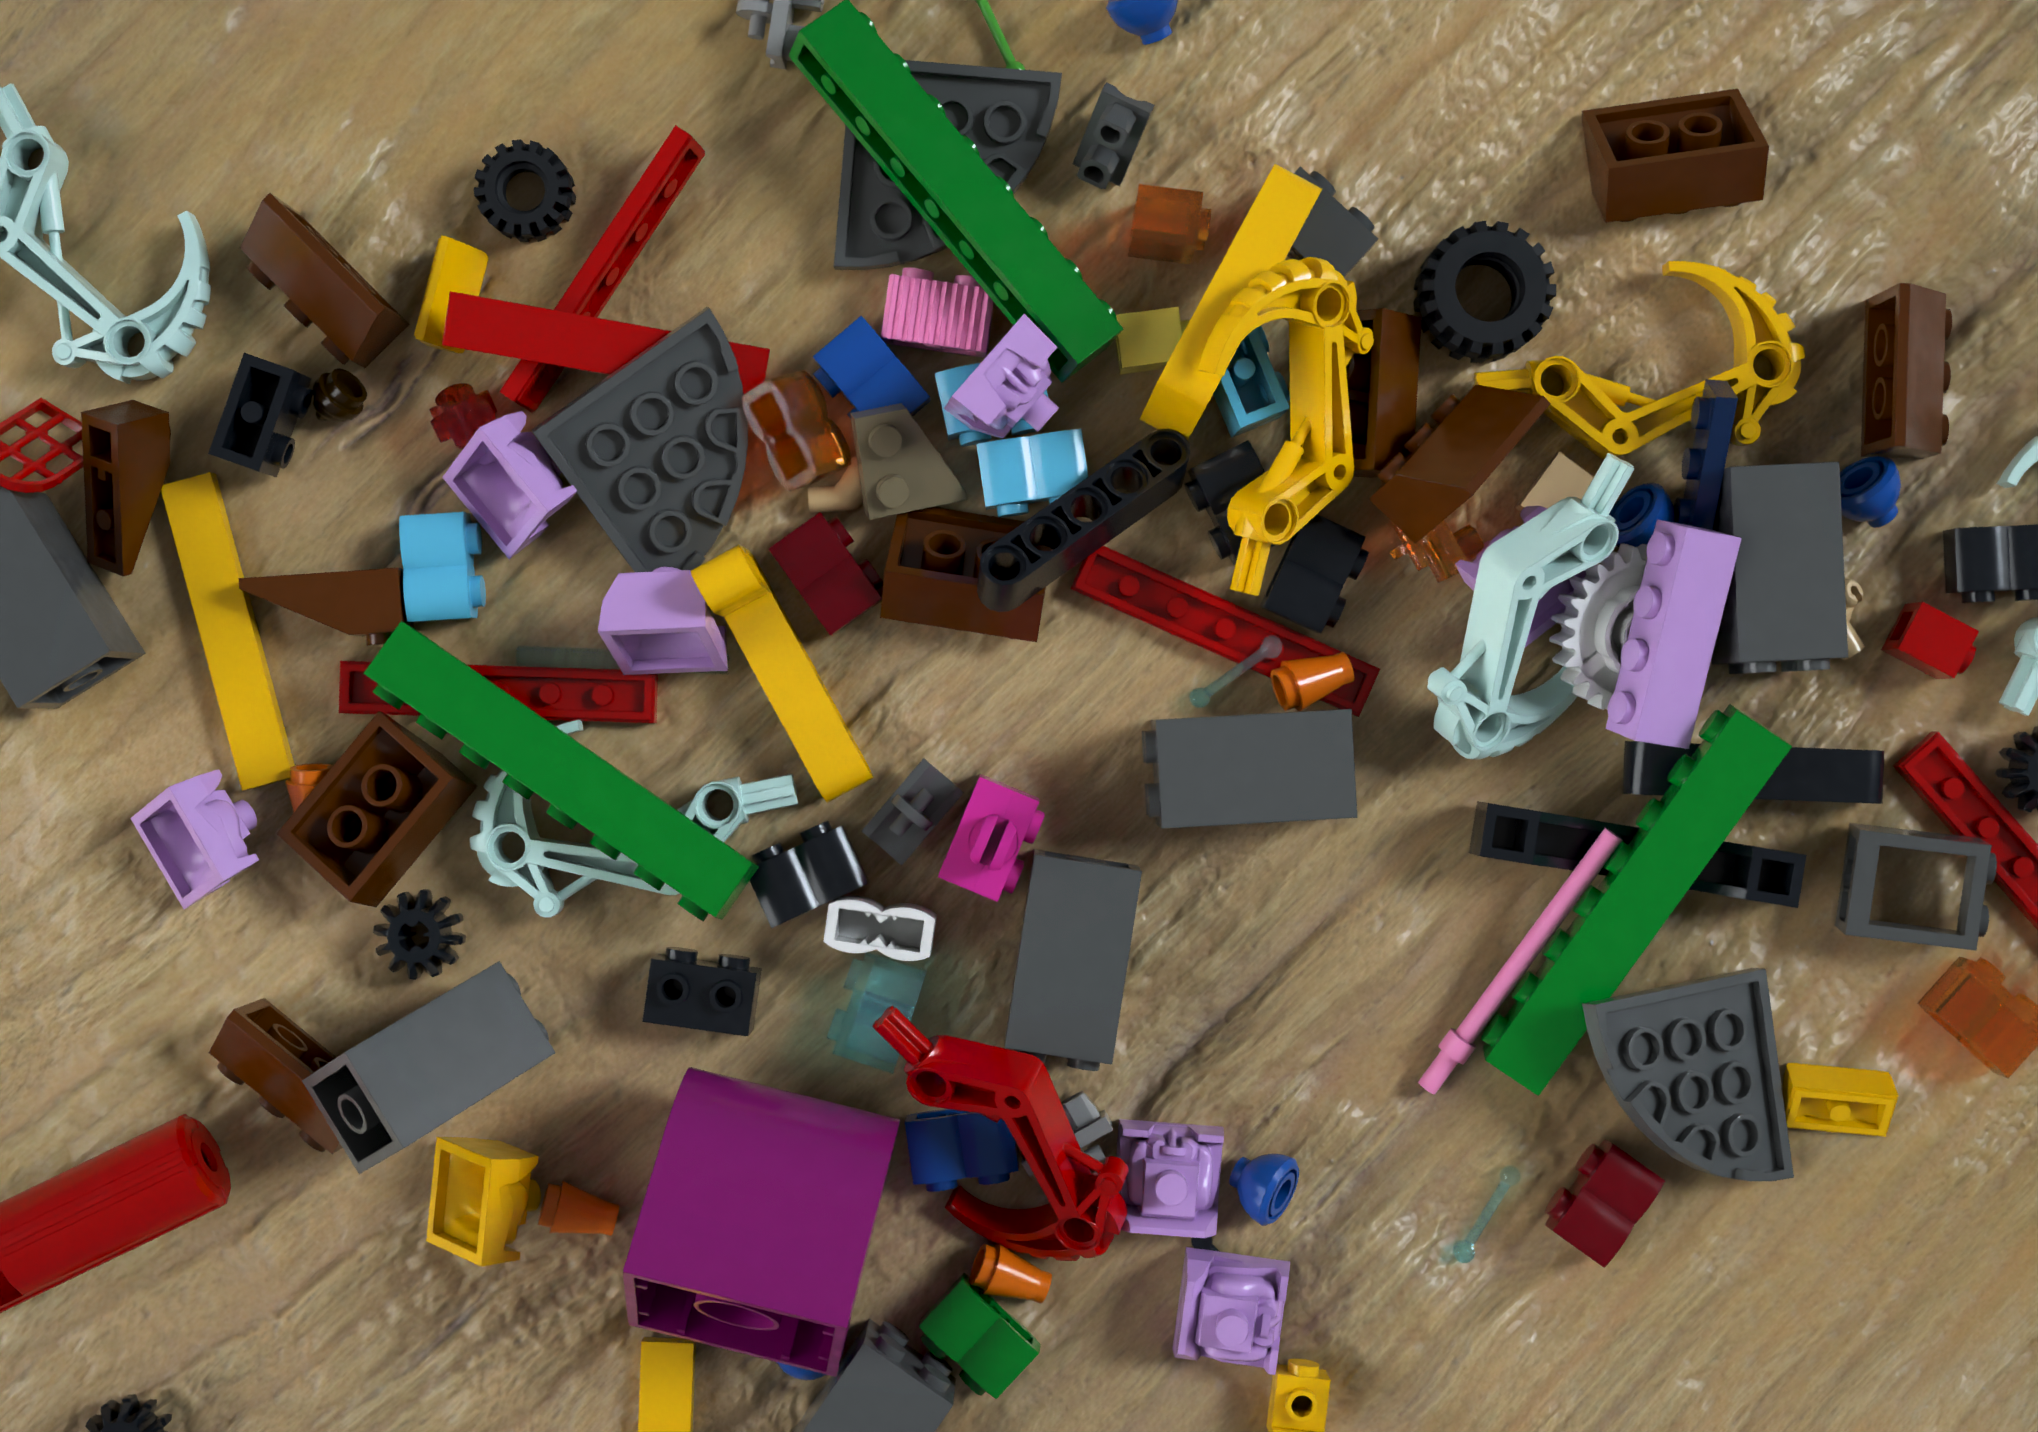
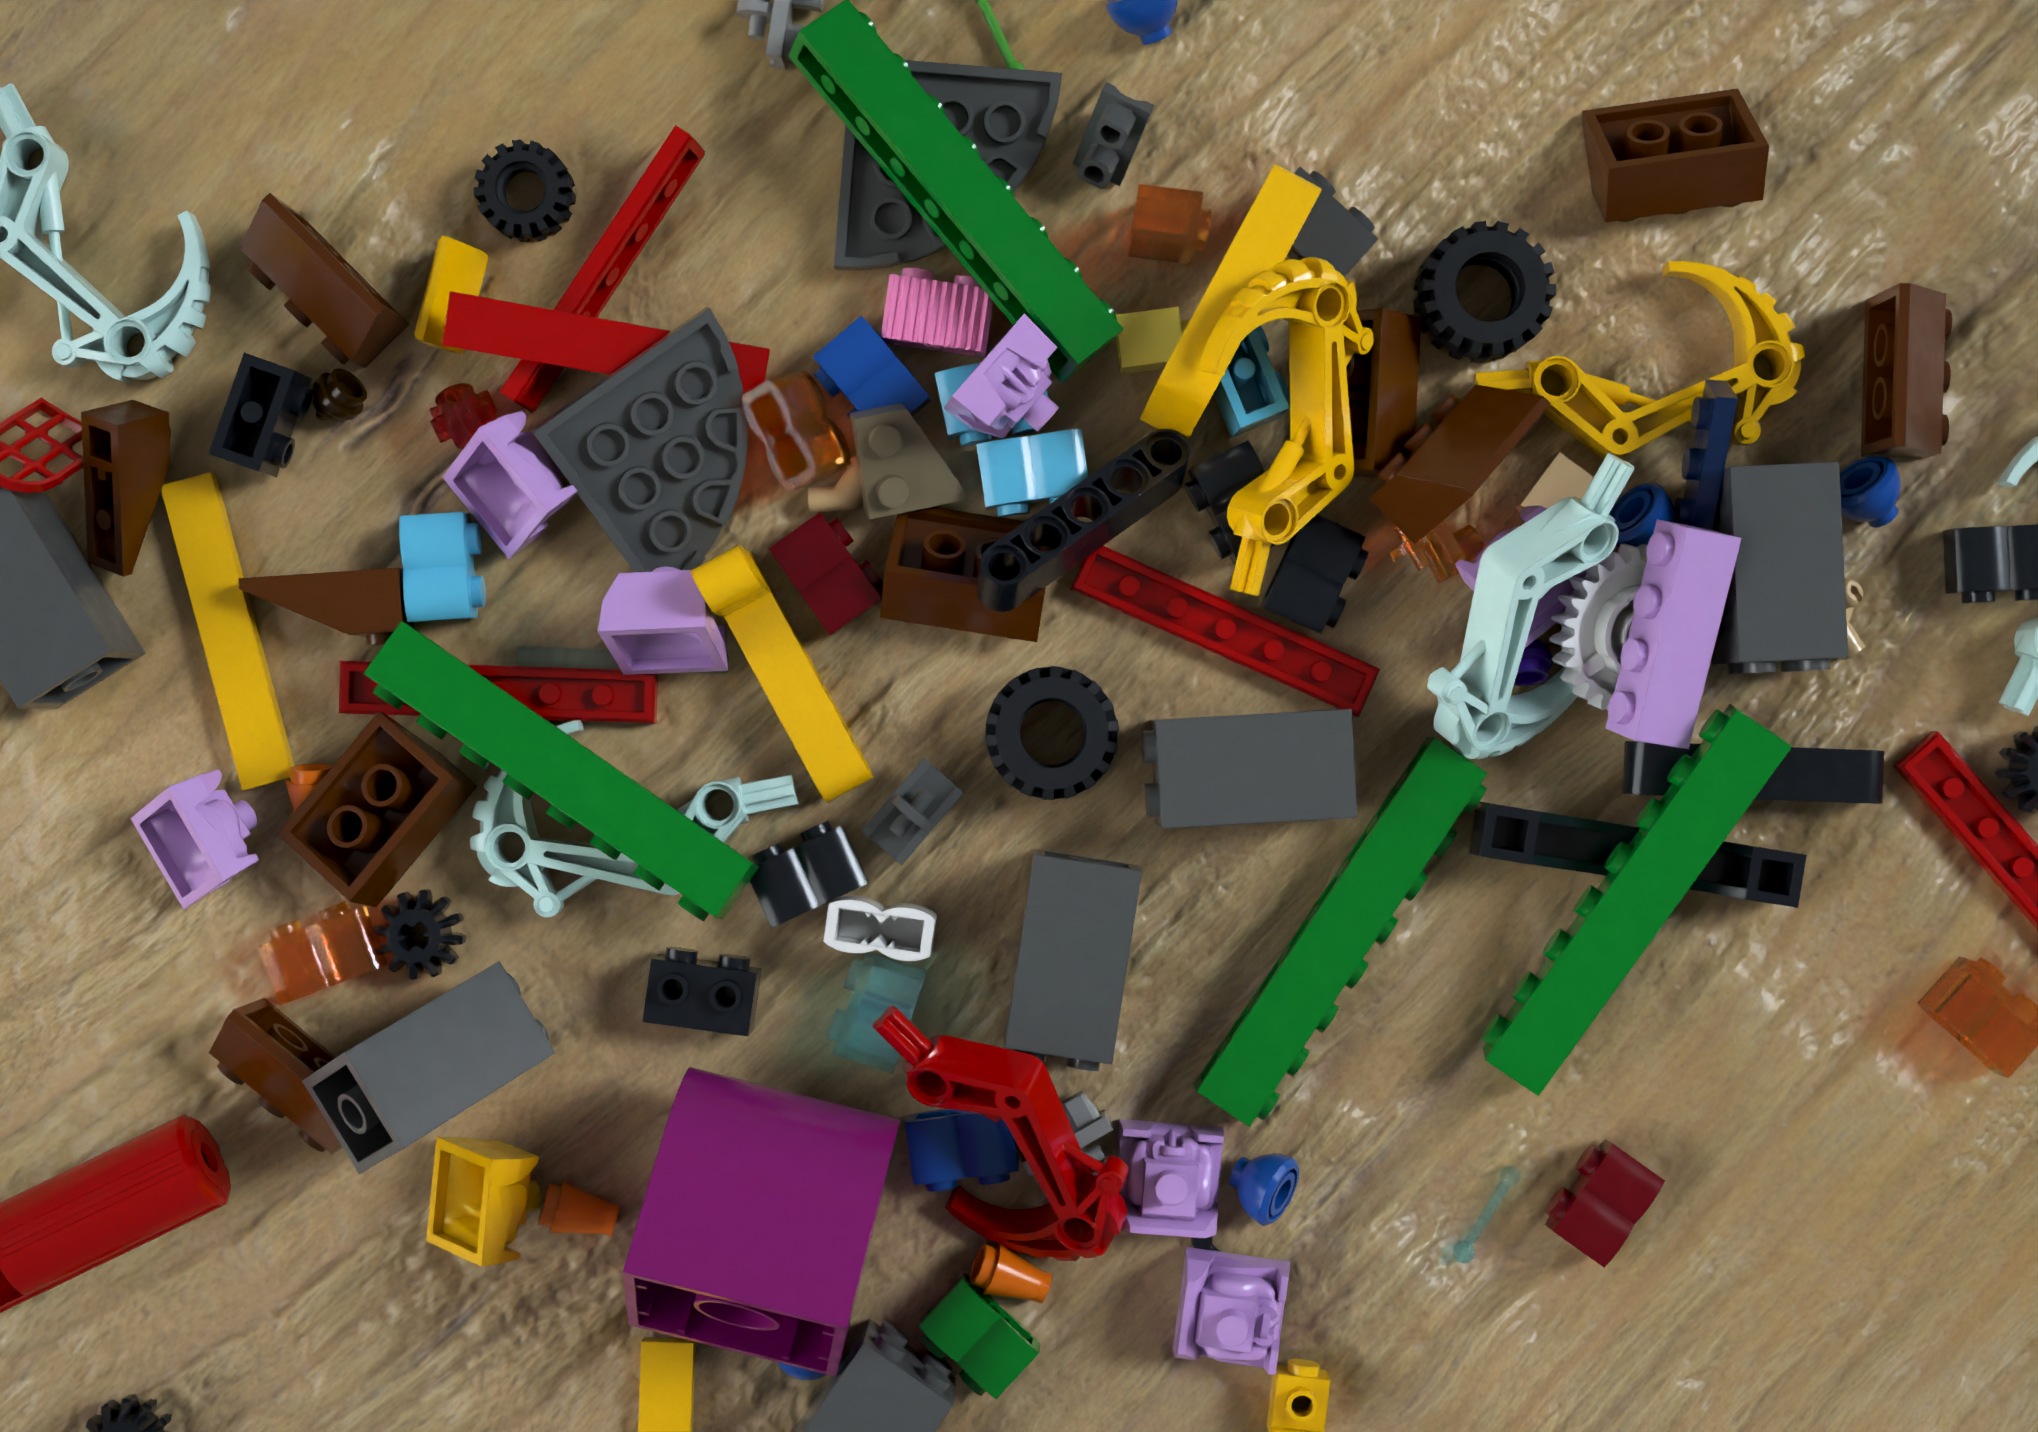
(321, 954): none -> clear orange brick
(990, 839): dark pink brick -> none
(1098, 741): none -> black tyre
(1270, 648): clear light blue hinge -> none
(1307, 680): orange cone -> none
(1340, 931): none -> green brick
(1458, 1043): bright pink bar -> none
(1534, 664): none -> dark purple plate
(1699, 1072): dark grey plate -> none
(1838, 1099): yellow slope -> none
(1860, 875): dark grey window -> none
(1931, 641): red brick -> none

